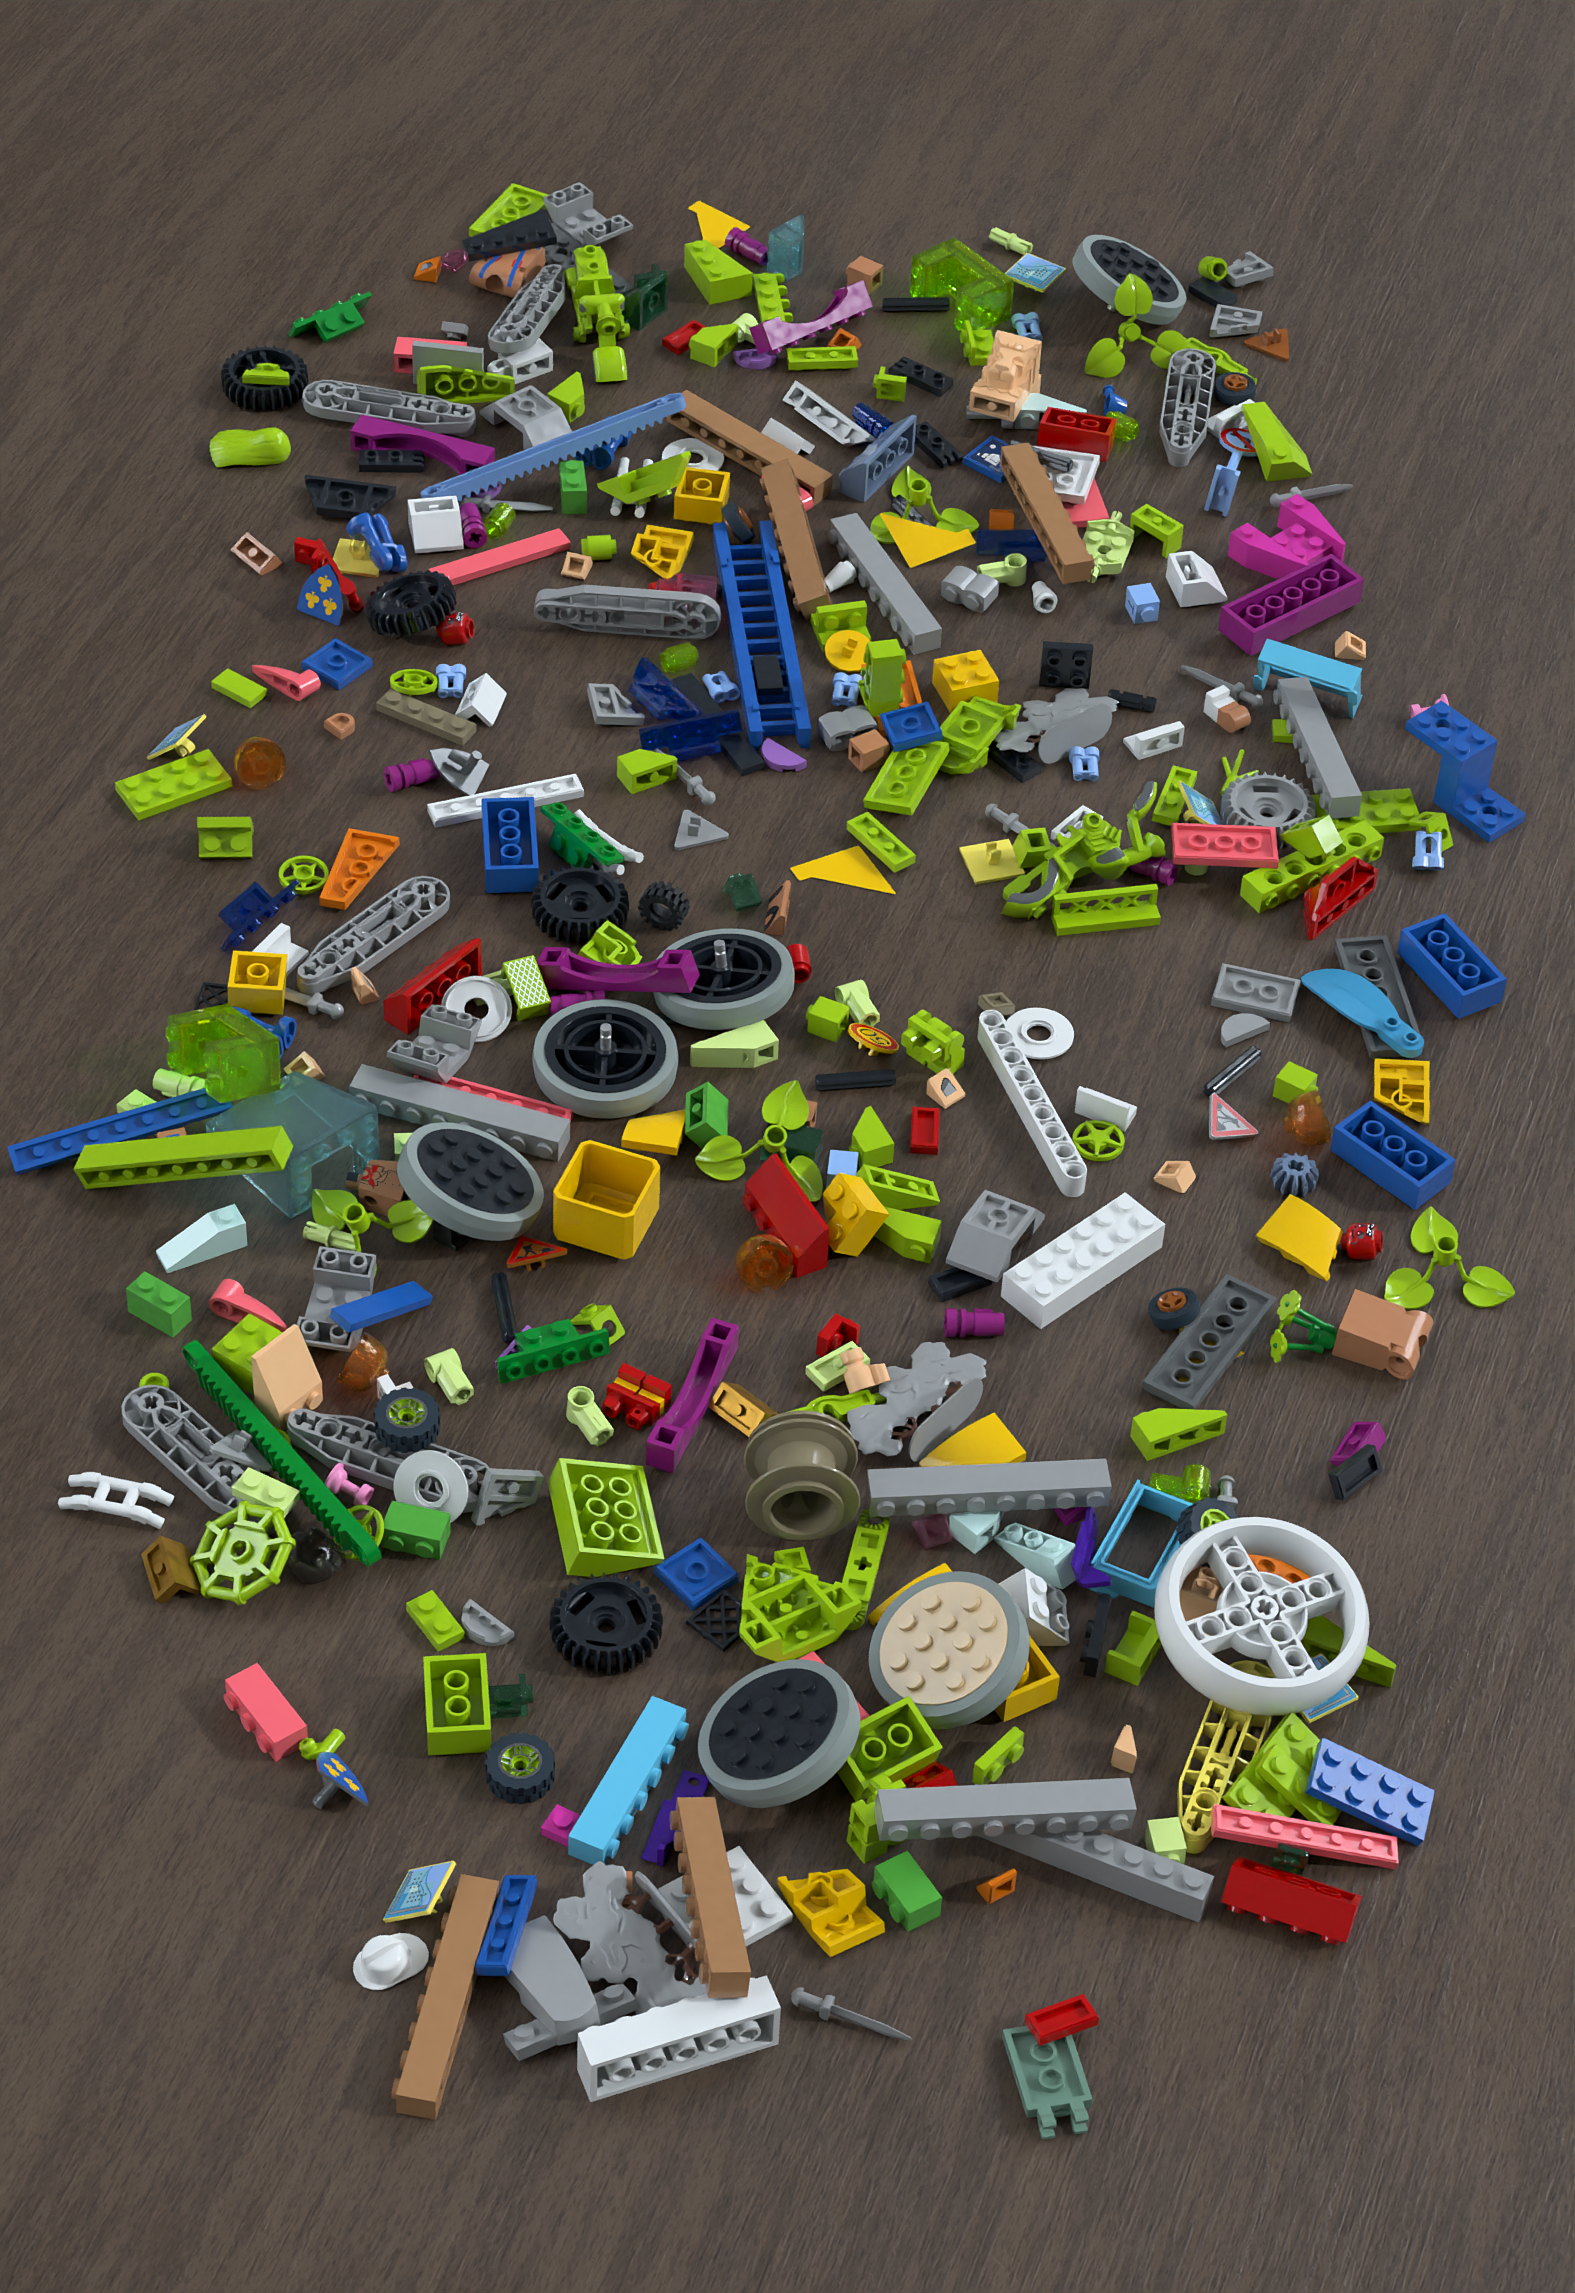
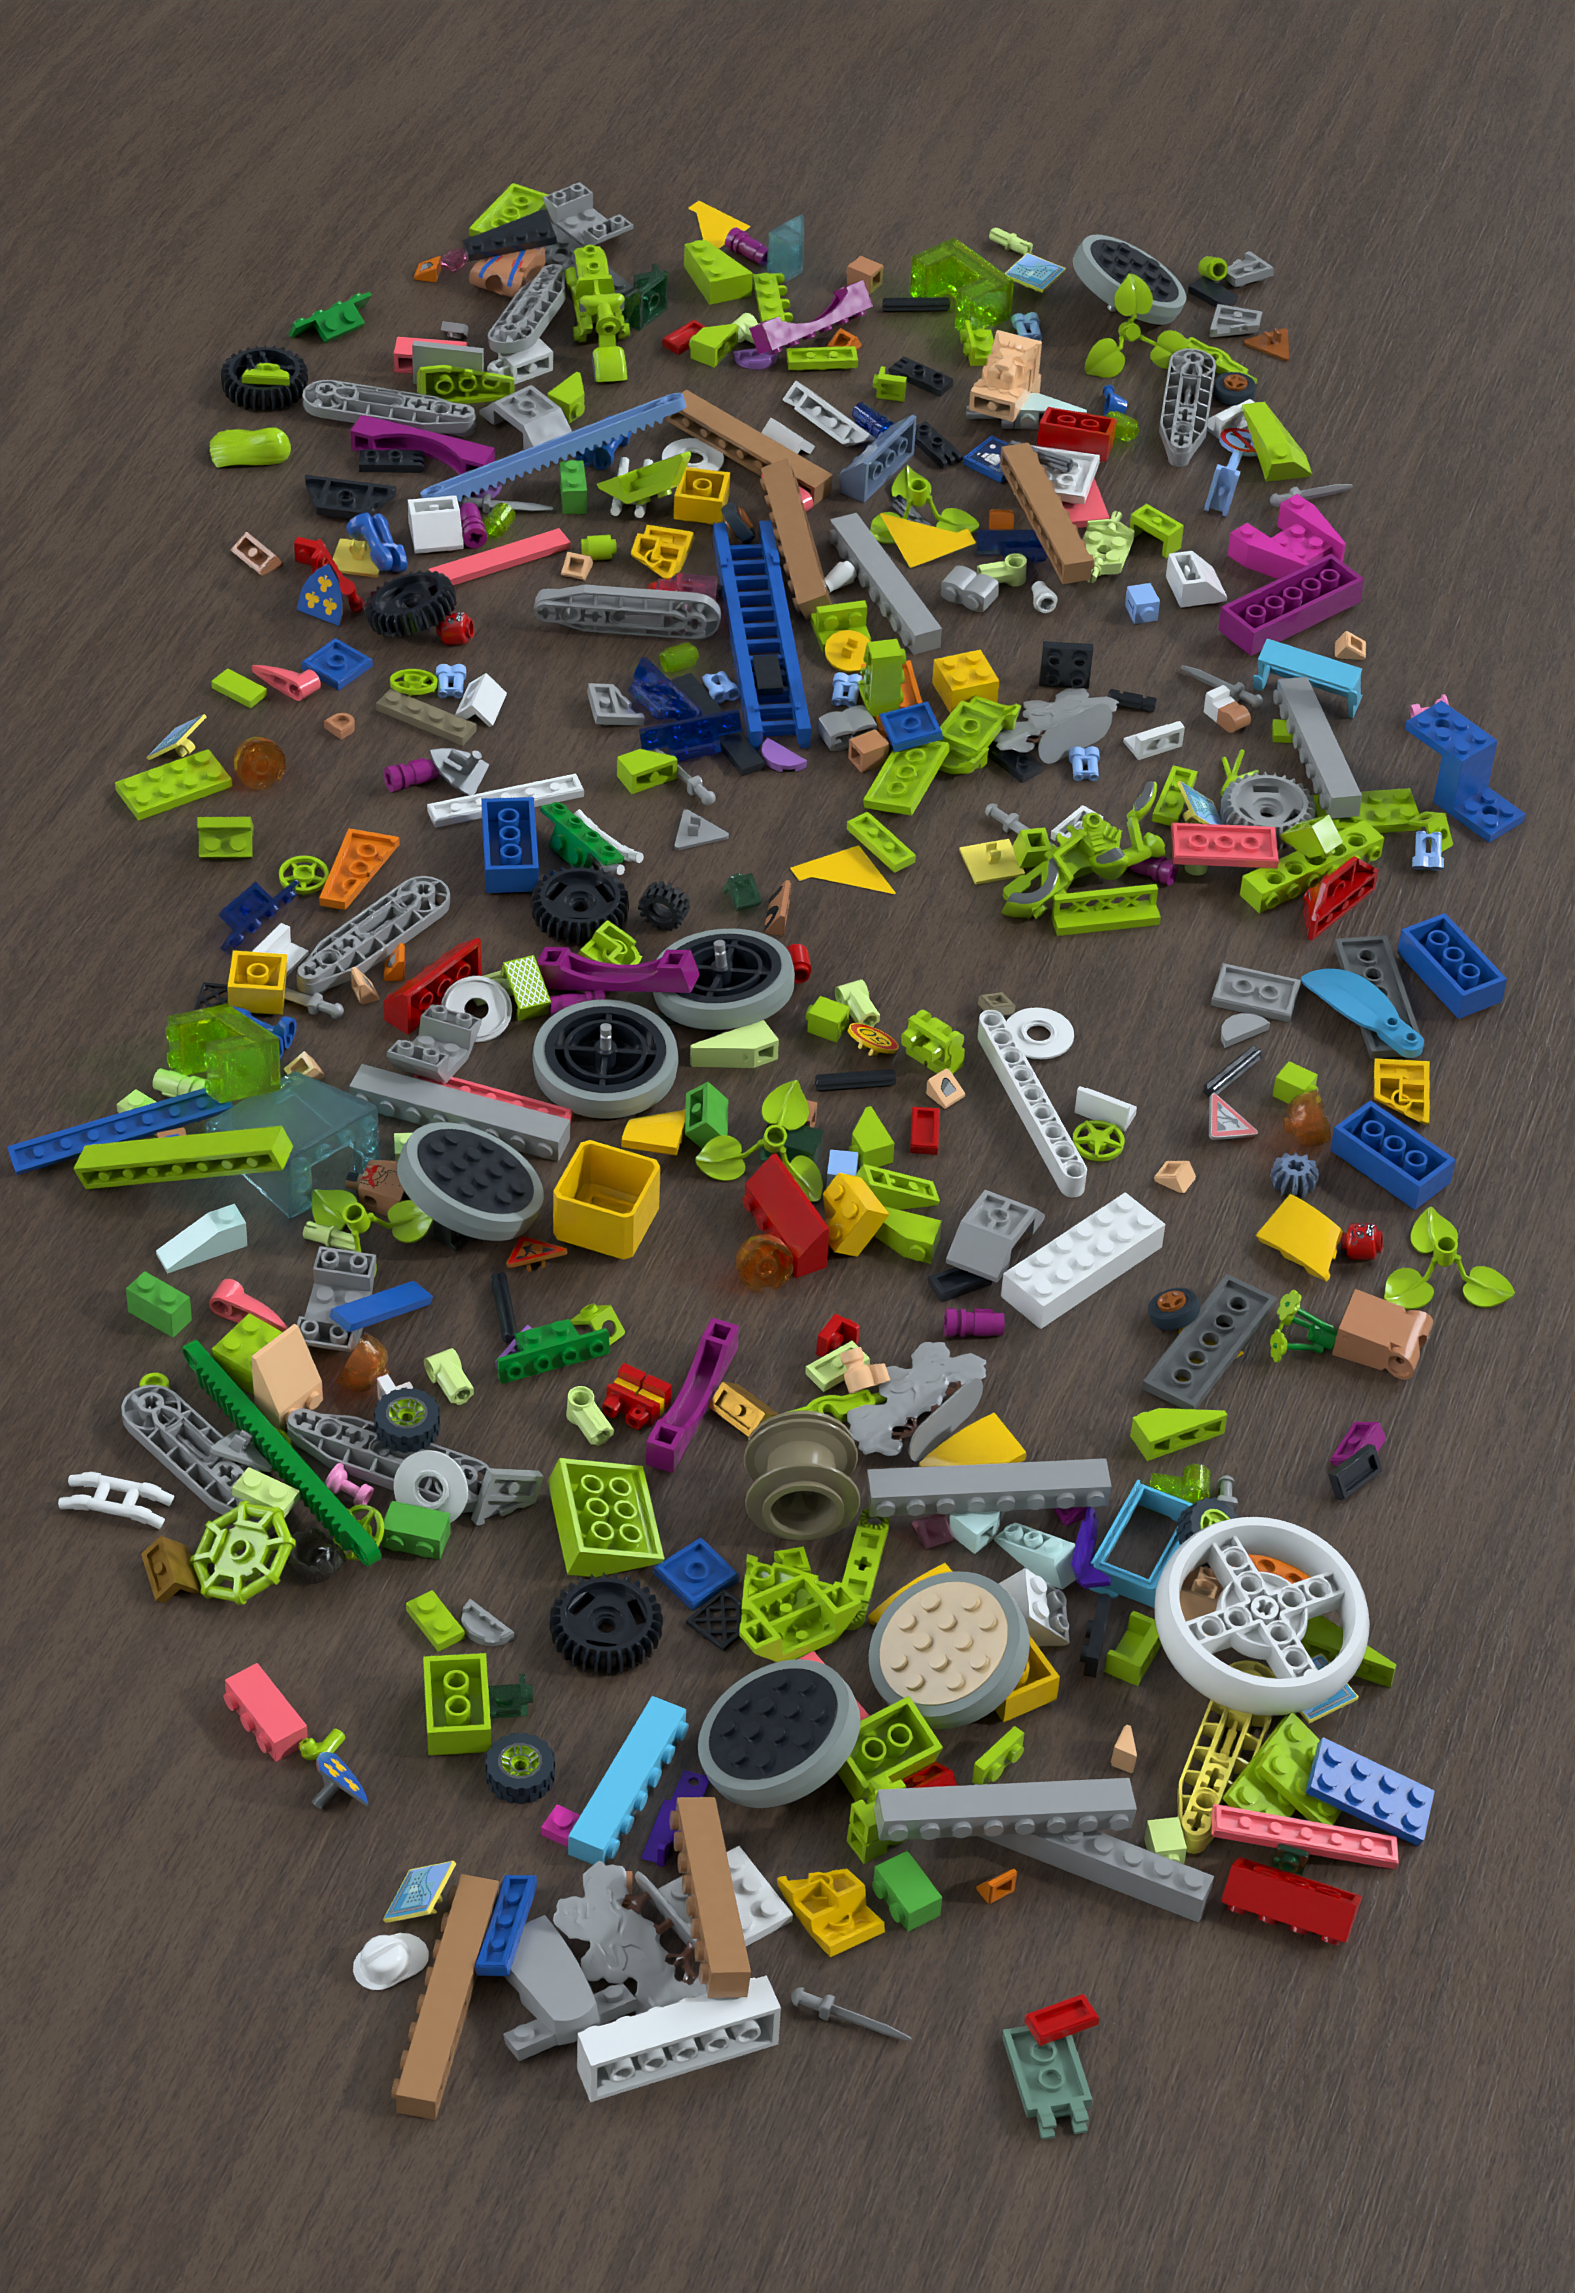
(395, 964): none -> orange slope

